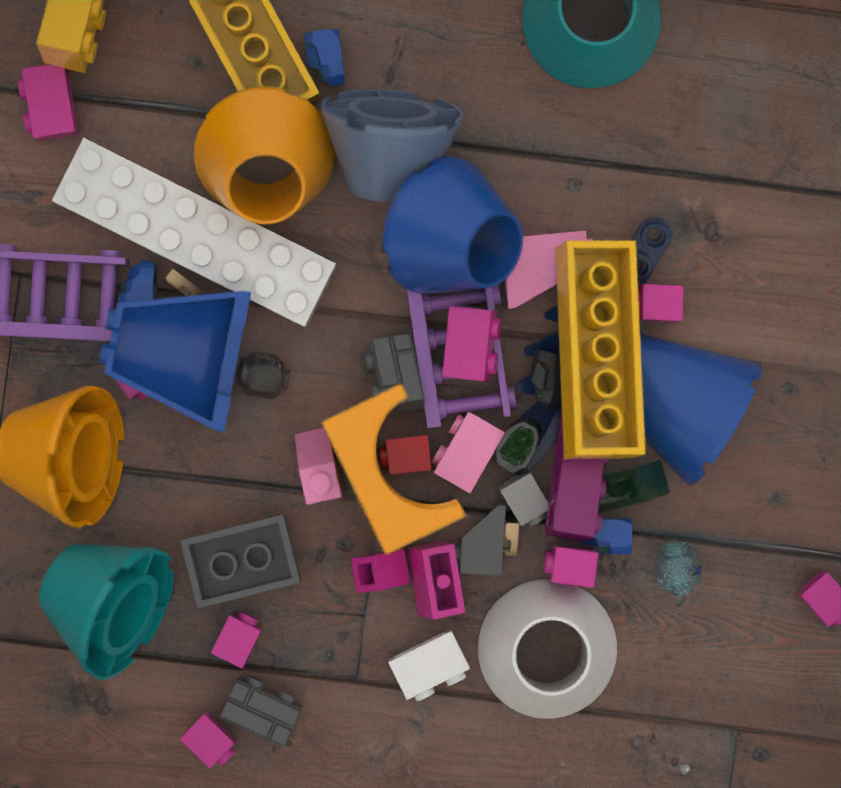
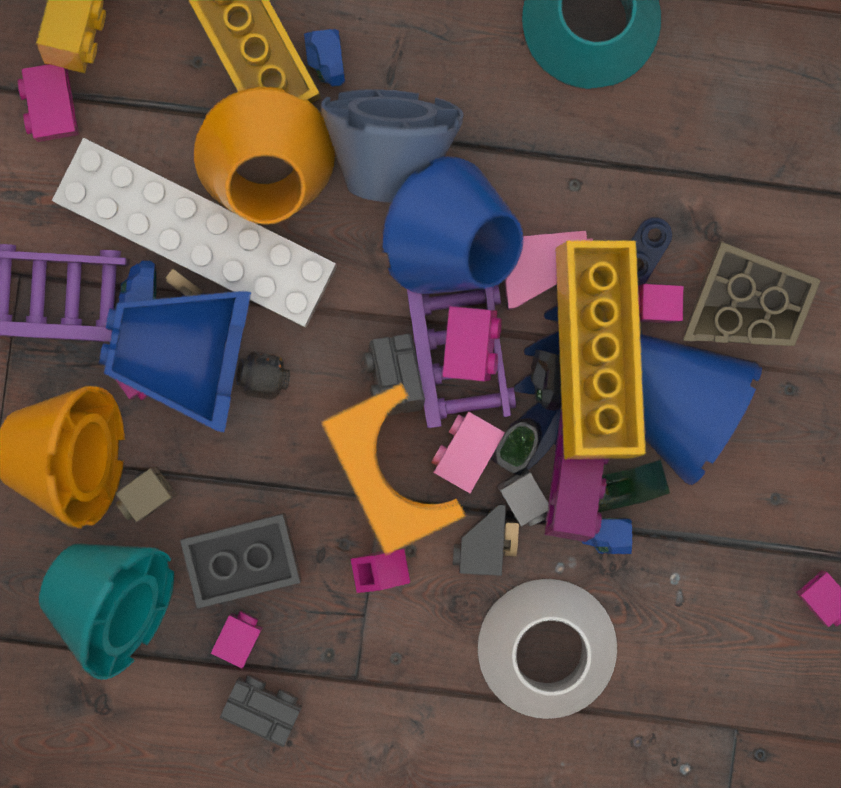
(145, 495): none -> dark tan brick
(209, 740): dark pink brick -> none
(317, 466): bright pink slope -> none
(406, 454): red brick -> none
(429, 665): white brick -> none
(436, 580): dark pink brick -> none
(571, 565): dark pink brick -> none
(678, 568): clear light blue head -> none
(750, 300): none -> dark tan wedge

